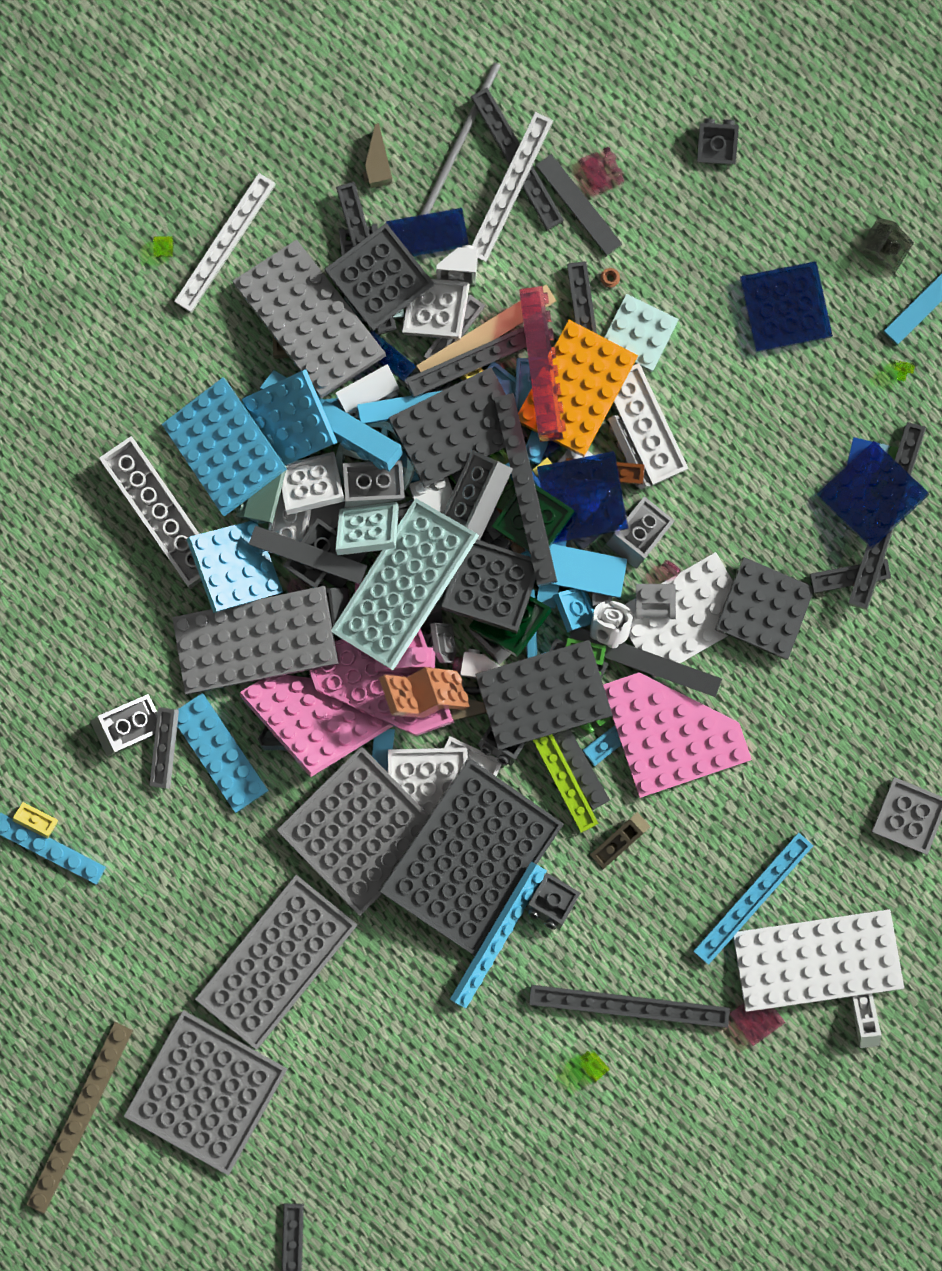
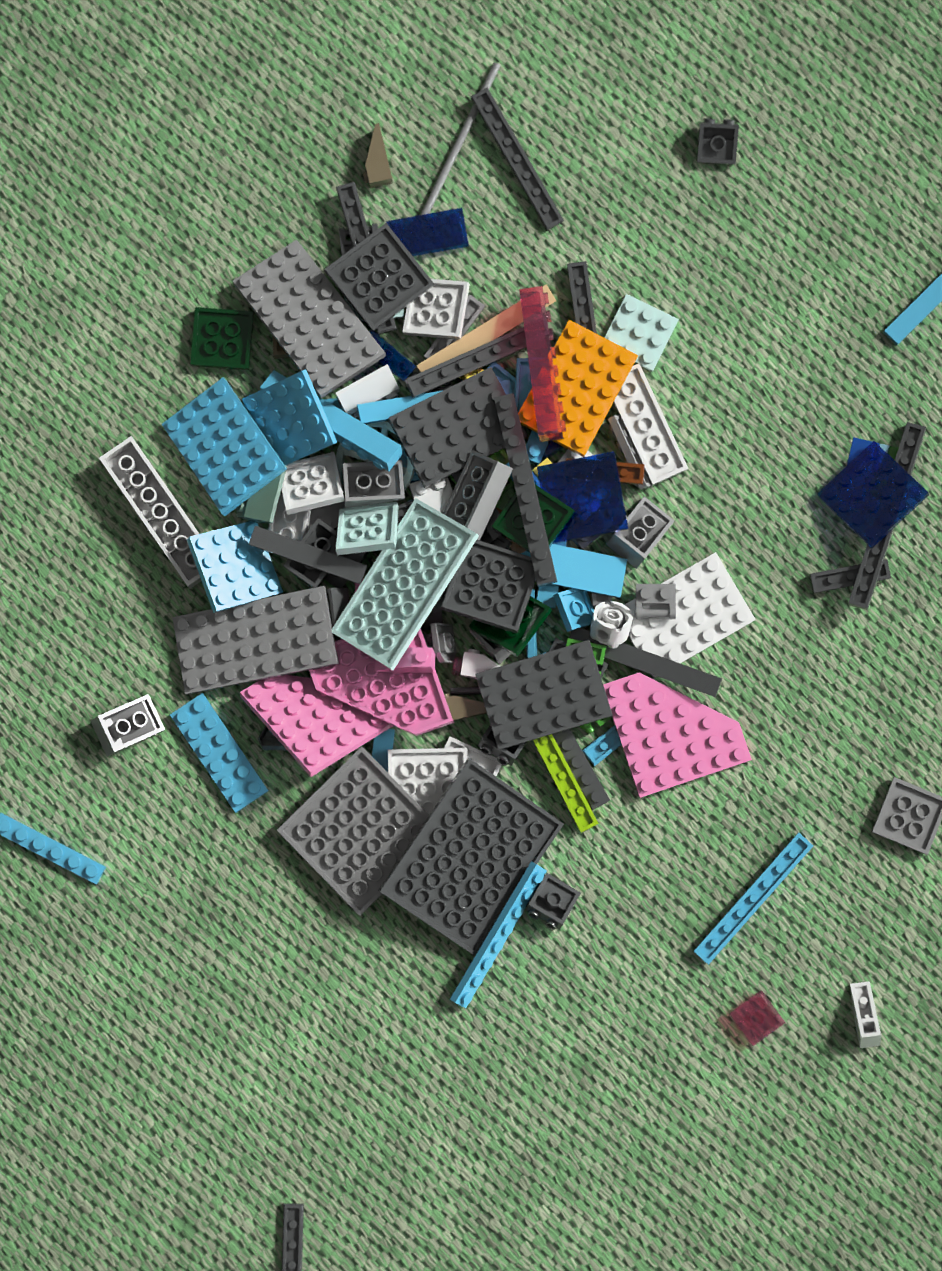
(35, 820): light yellow plate -> none
(79, 1117): dark tan plate -> none
(163, 246): clear neon green plate -> none
(164, 747): light grey plate -> none
(205, 1092): light grey plate -> none
(222, 338): none -> dark green plate
(225, 243): white plate -> none
(276, 962): light grey plate -> none
(296, 585): tile -> none
(424, 692): nougat bracket -> none
(459, 265): white slope -> none
(511, 185): white plate -> none
(579, 205): dark grey tile -> none
(593, 1065): clear neon green brick -> none
(596, 173): clear pink plate -> none
(610, 271): nougat plate -> none
(620, 840): dark tan slope -> none
(629, 1006): dark grey plate -> none
(671, 568): clear pink tile -> none
(764, 608): dark grey plate -> none
(786, 306): clear blue plate -> none
(818, 960): white plate -> none
(886, 245): clear smoke slope -> none
(903, 368): clear neon green tile -> none

